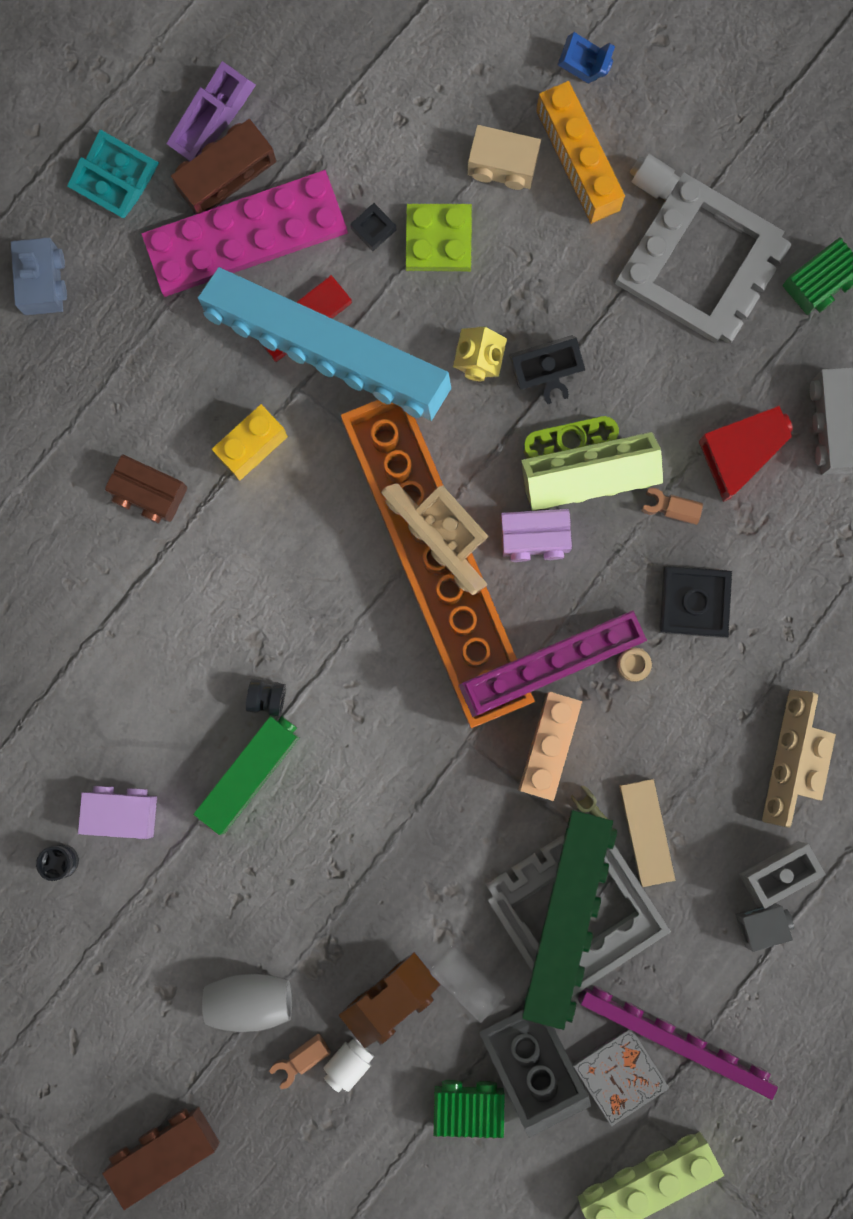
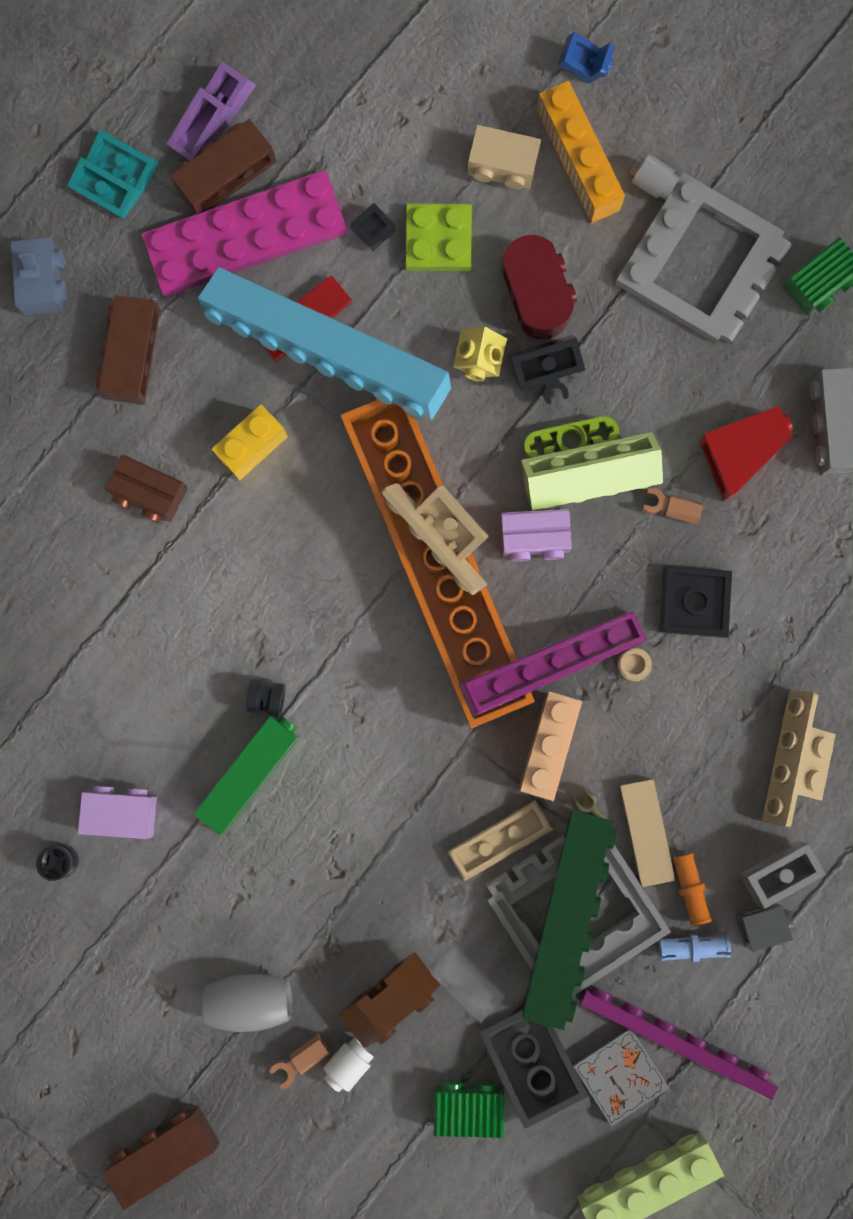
(128, 349): none -> copper brick
(499, 840): none -> tan tile
(538, 286): none -> dark red brick
(692, 889): none -> orange pin
(694, 948): none -> light blue pin

